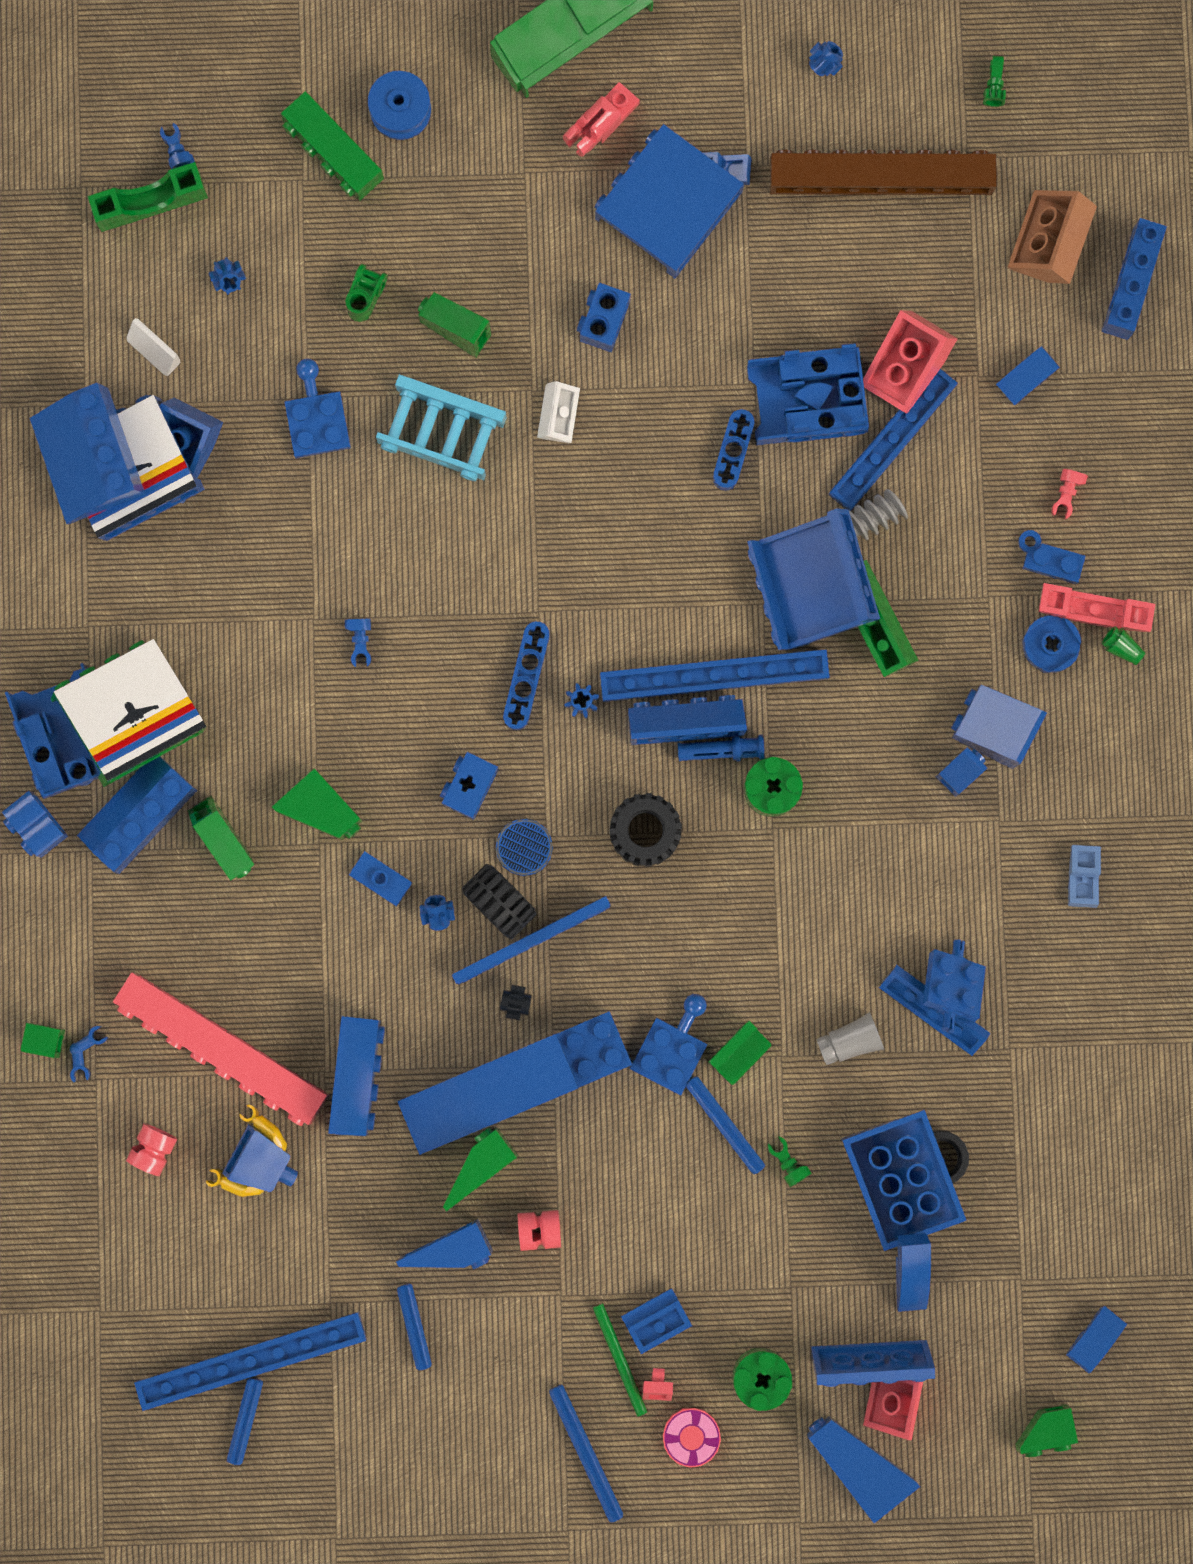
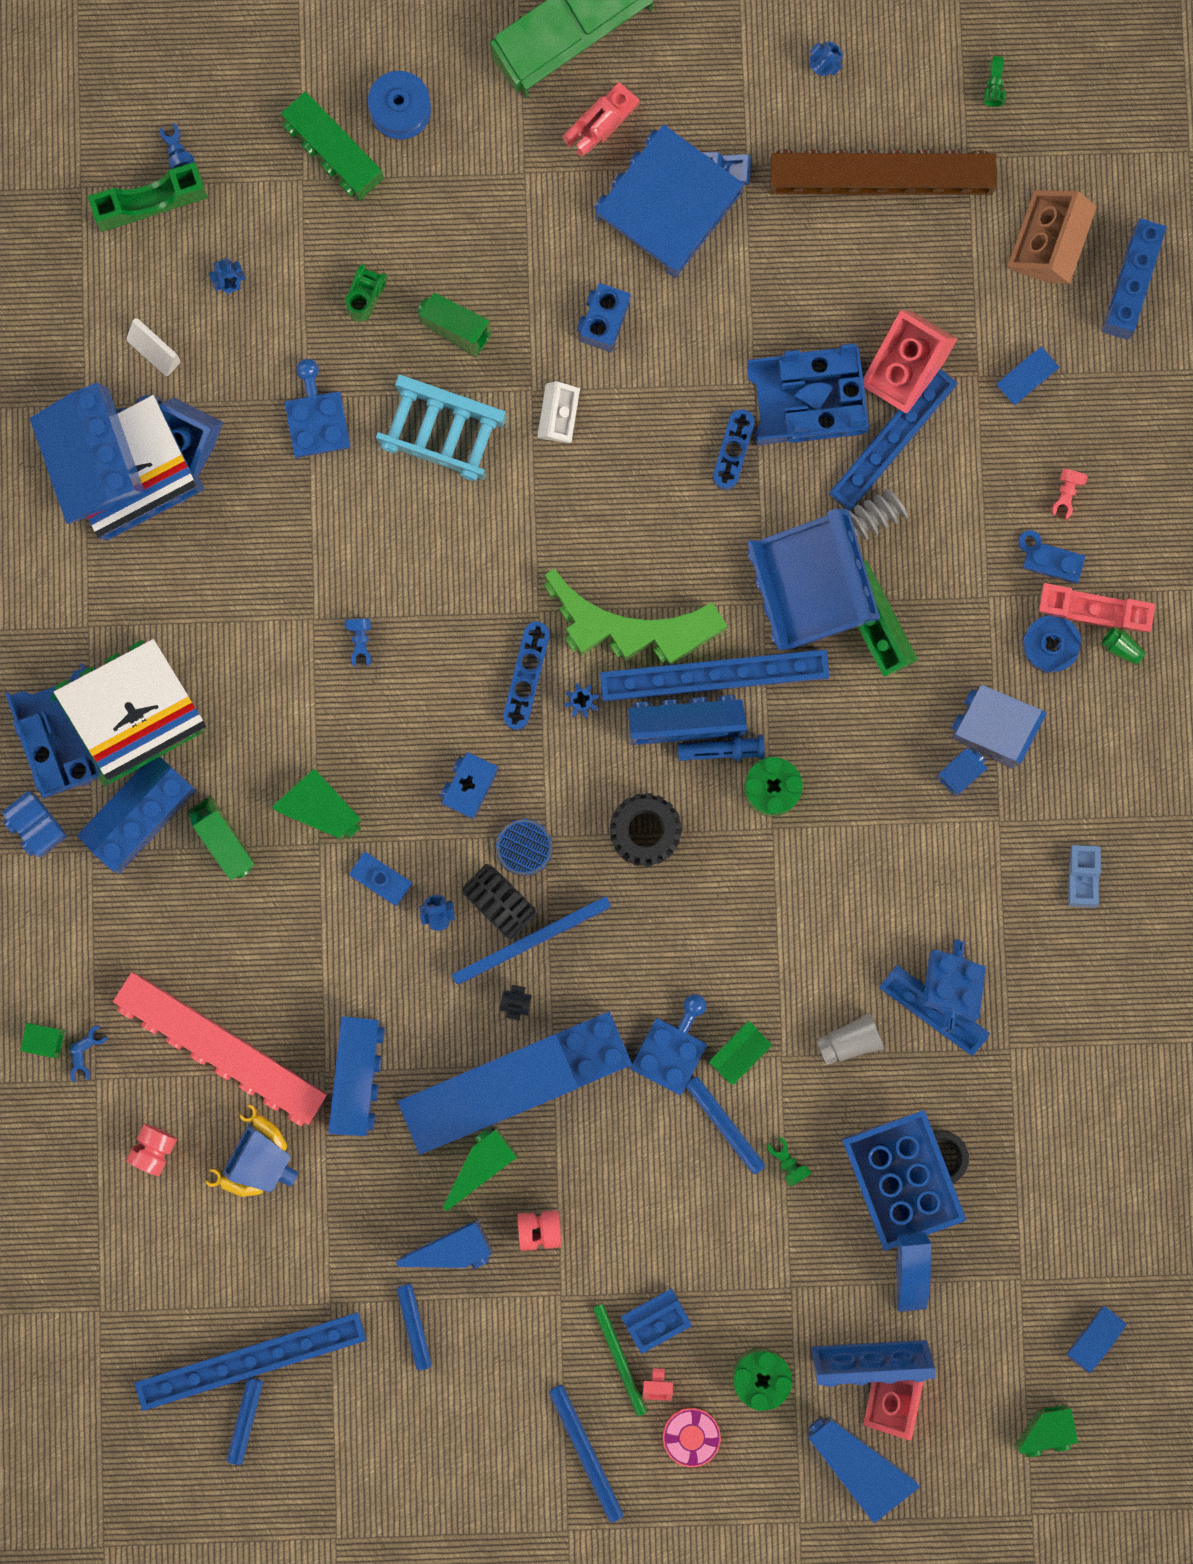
(629, 636): none -> bright green arch

